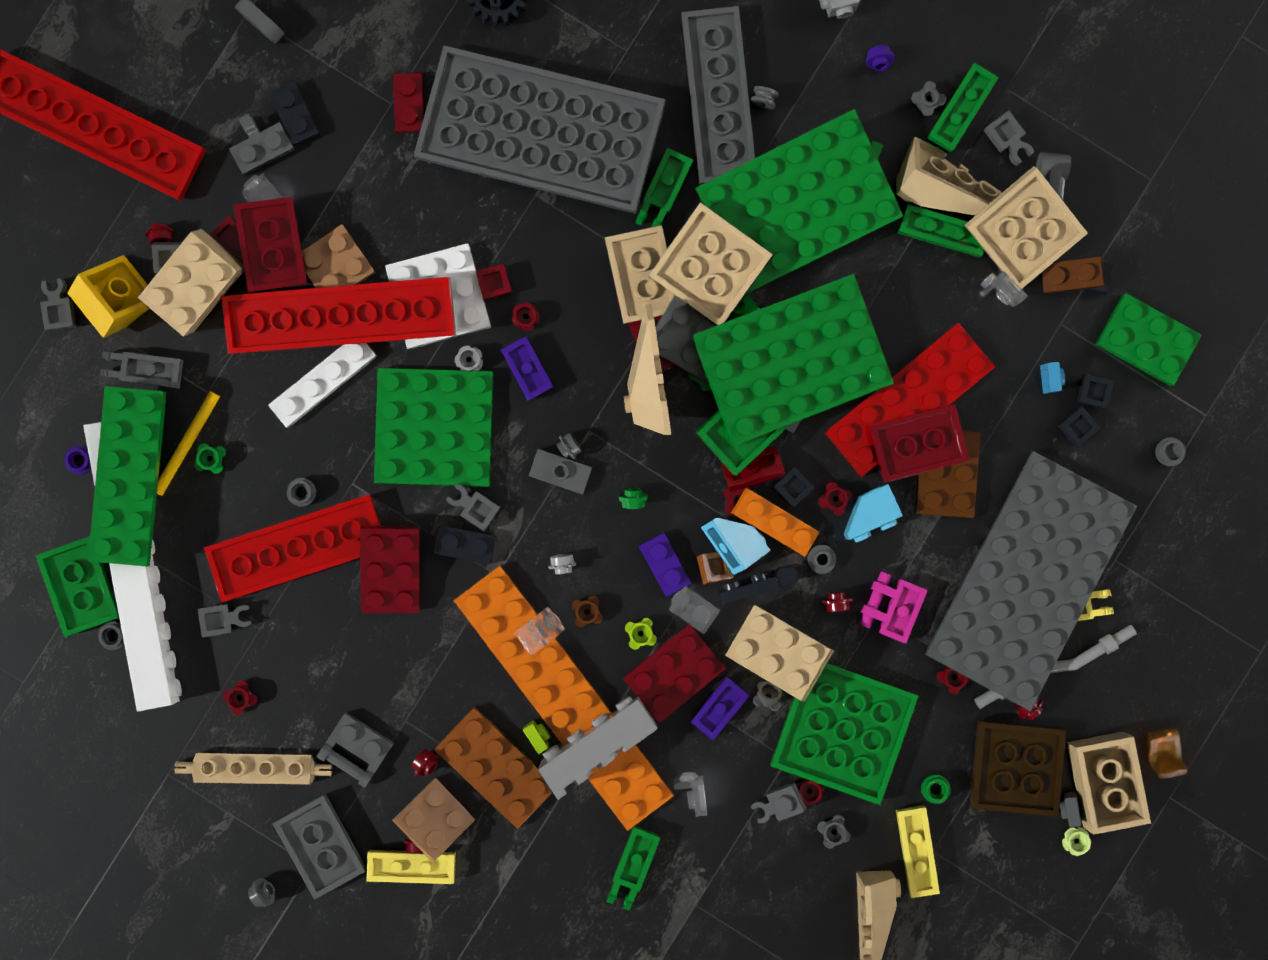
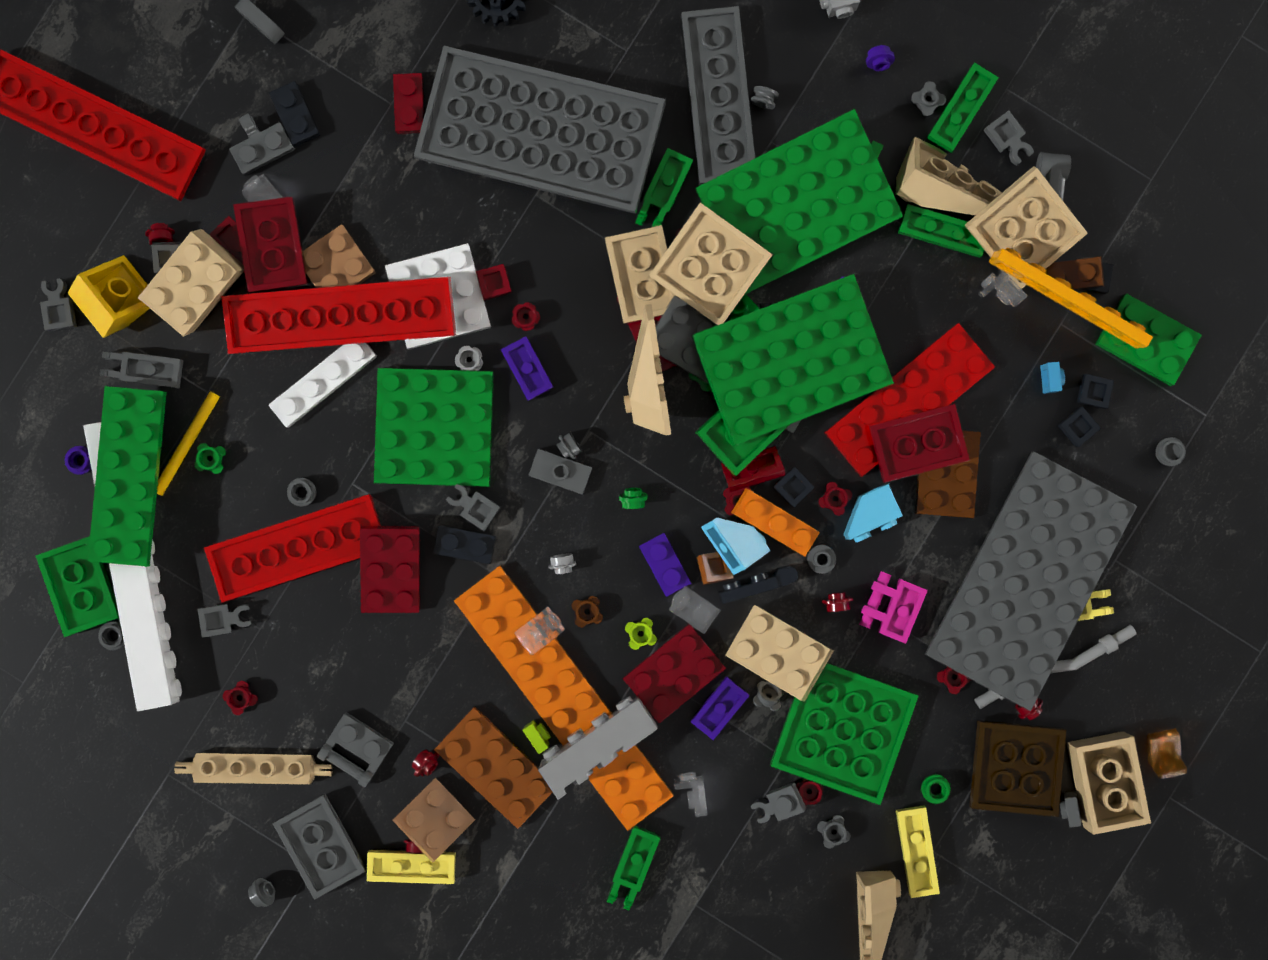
(1079, 303): none -> light orange plate
(1083, 844): yellowish green plate -> none

